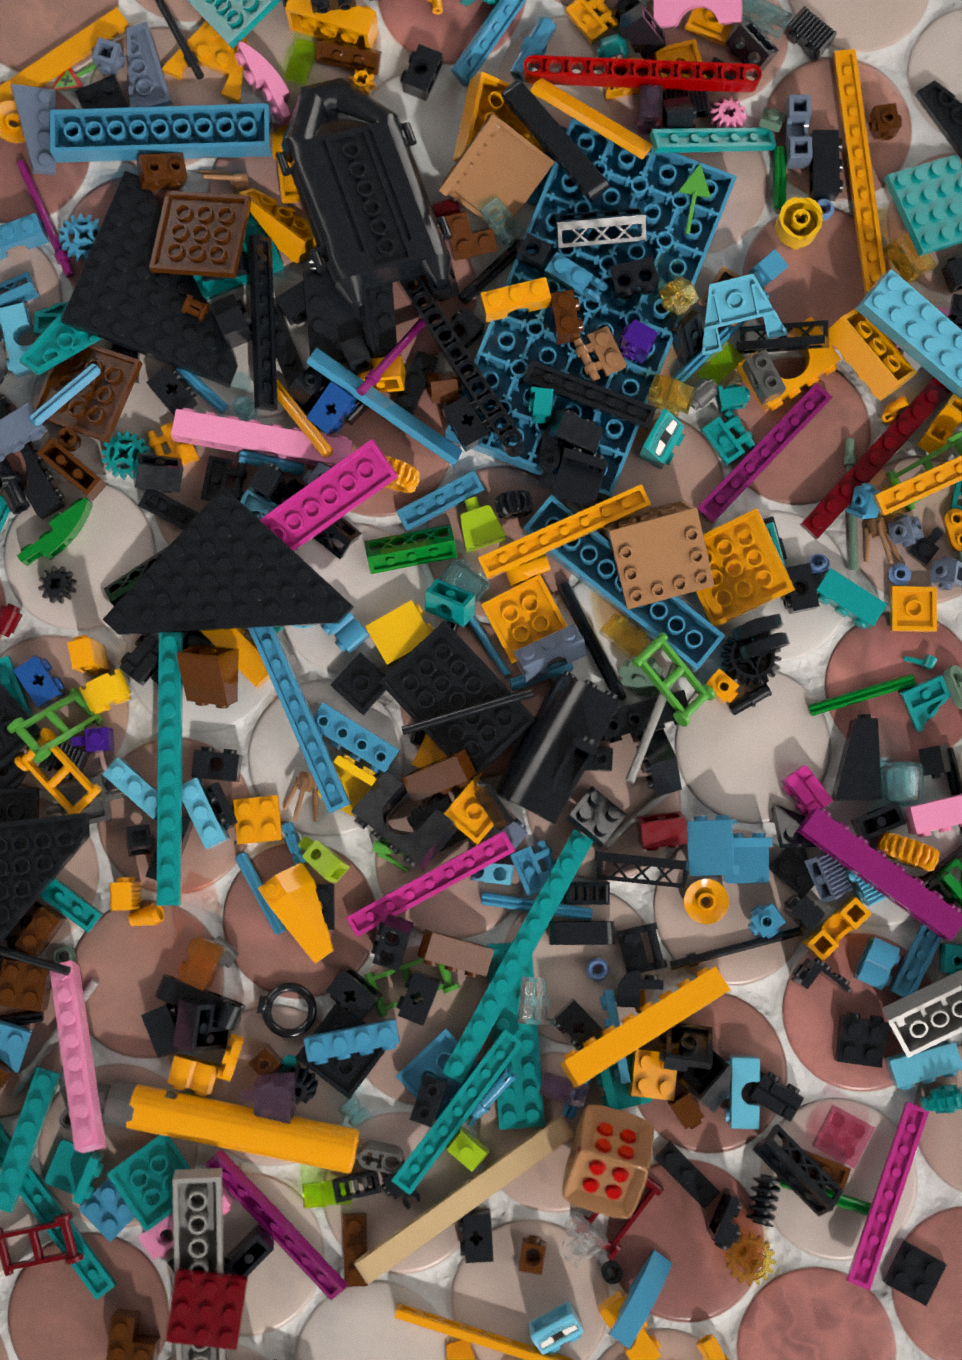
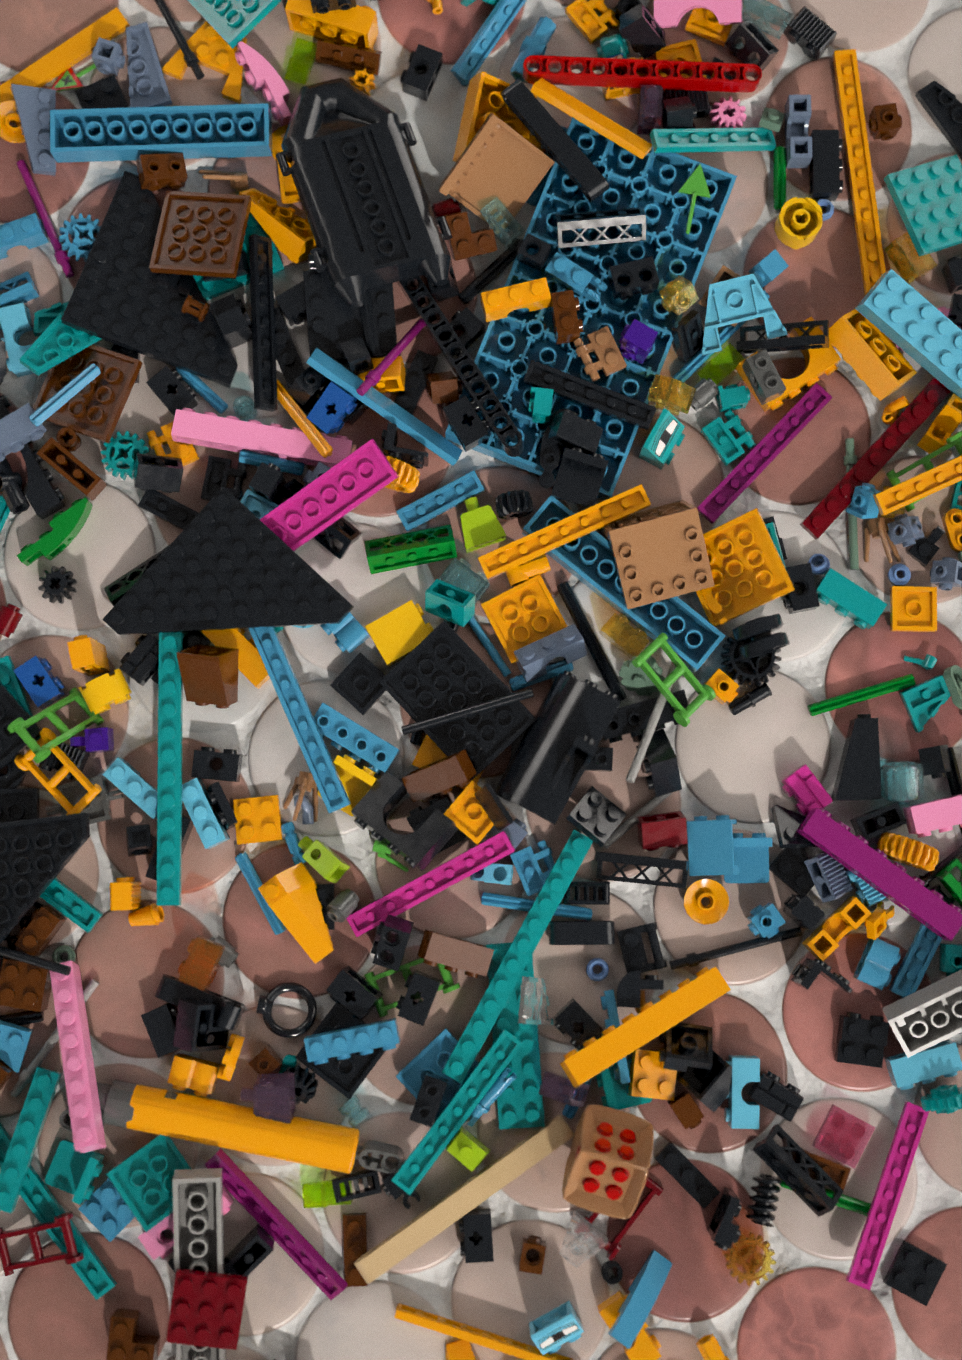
(307, 810): none -> sand blue arm
(342, 905): none -> dark grey brick
(413, 457): none -> black bracket
(876, 923): none -> light orange plate

